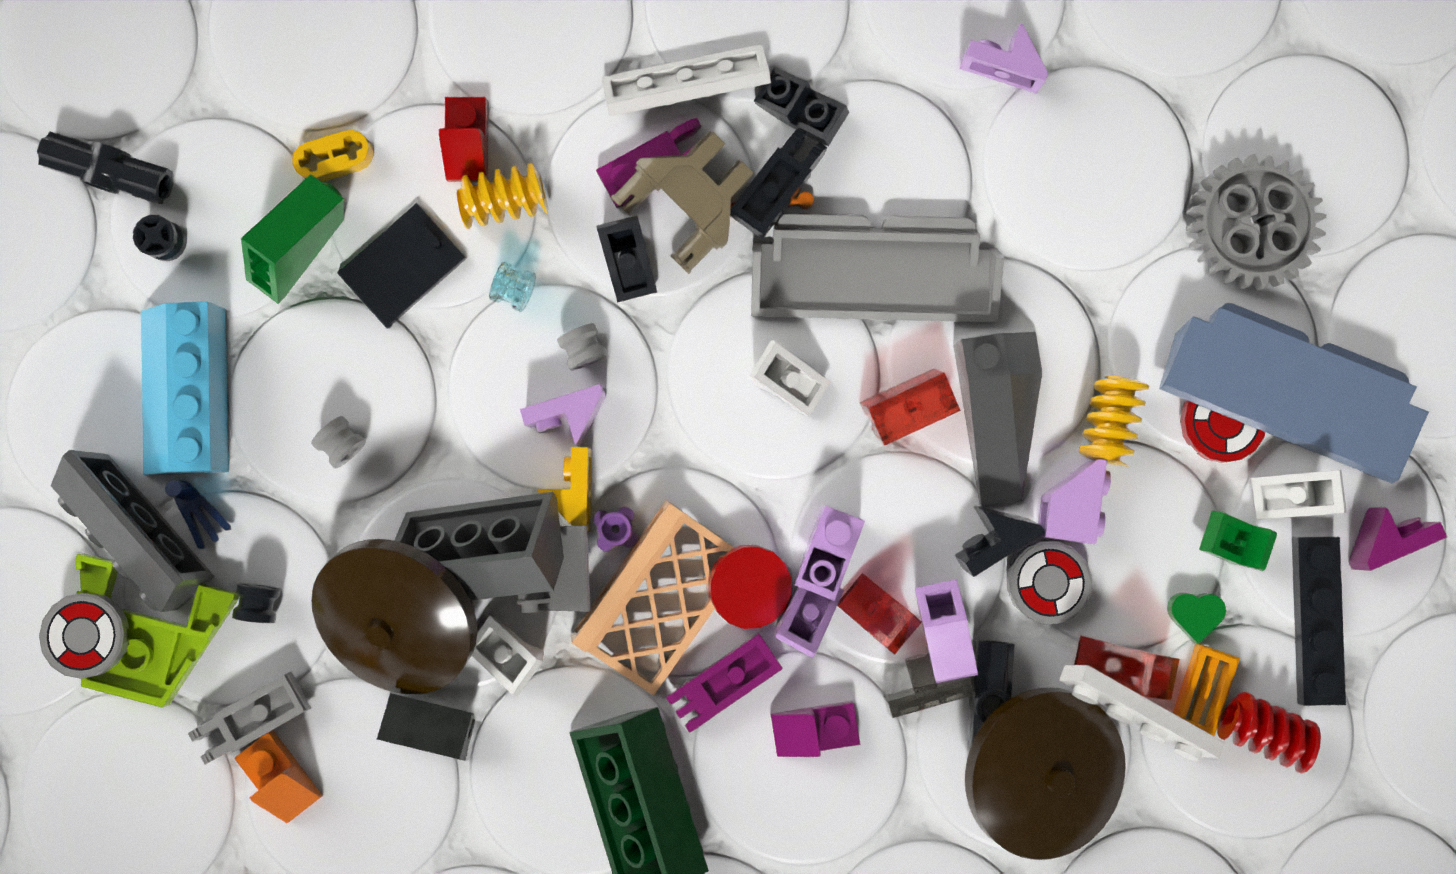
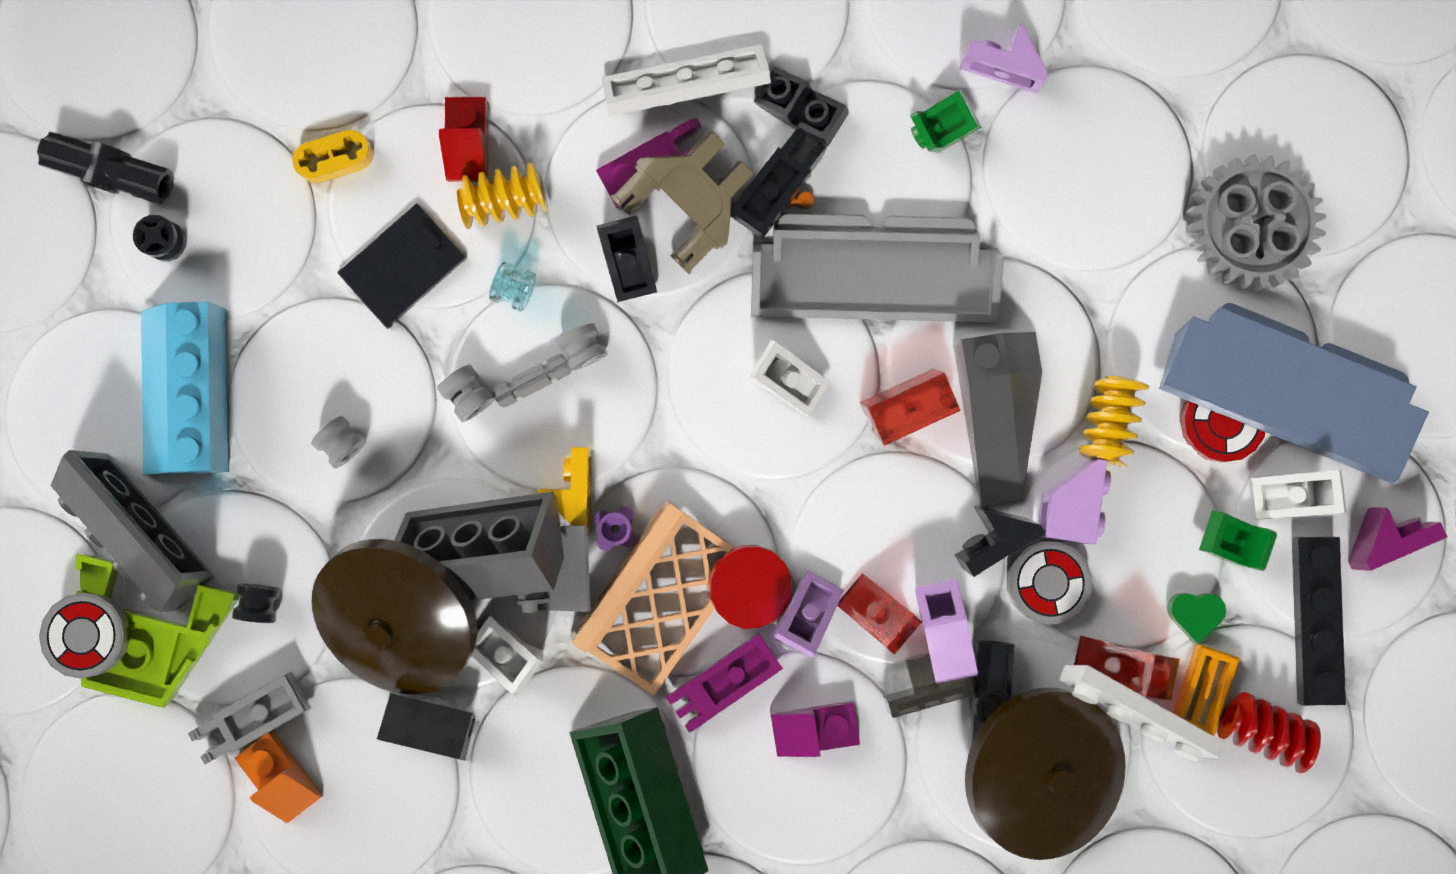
(188, 501): dark blue piece -> none
(291, 237): green slope -> none
(465, 393): none -> light grey wheel
(531, 380): none -> light grey axle
(578, 408): lavender slope -> none
(828, 552): lavender slope -> none
(944, 123): none -> green bracket

